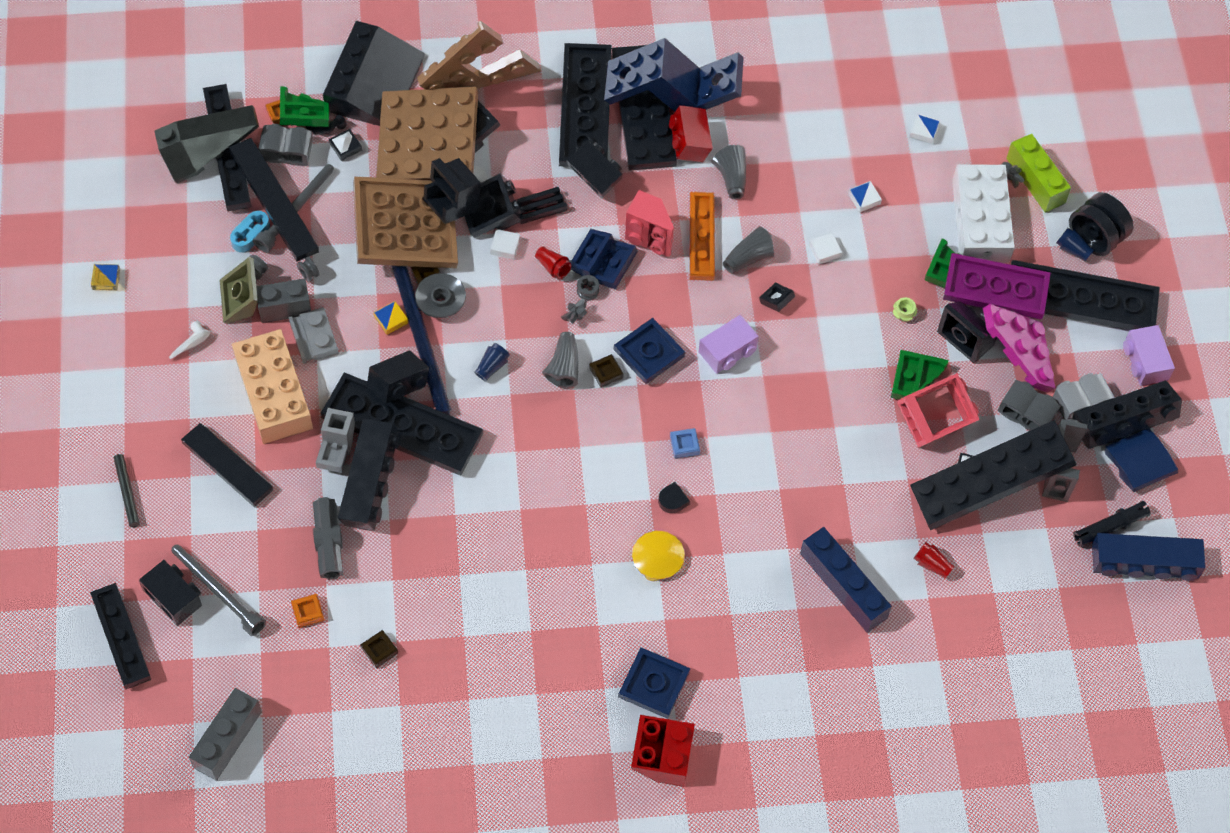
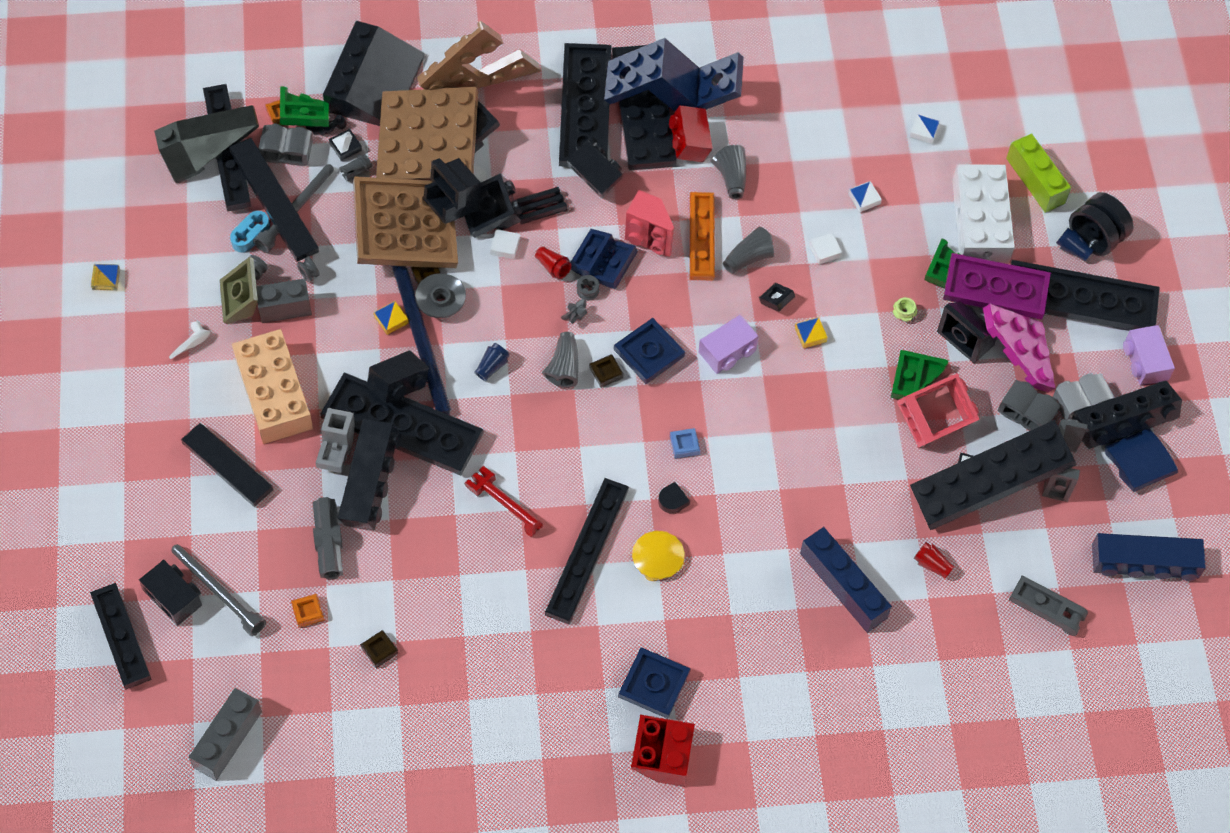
(126, 490): pearl dark grey bar -> none
(313, 335): light grey plate -> none
(356, 167): none -> dark grey pin
(485, 484): none -> red hinge
(586, 551): none -> black tile
(811, 332): none -> yellow tile
(1012, 174): dark grey plant -> none
(1048, 605): none -> dark grey plate
(1121, 519): black pin -> none

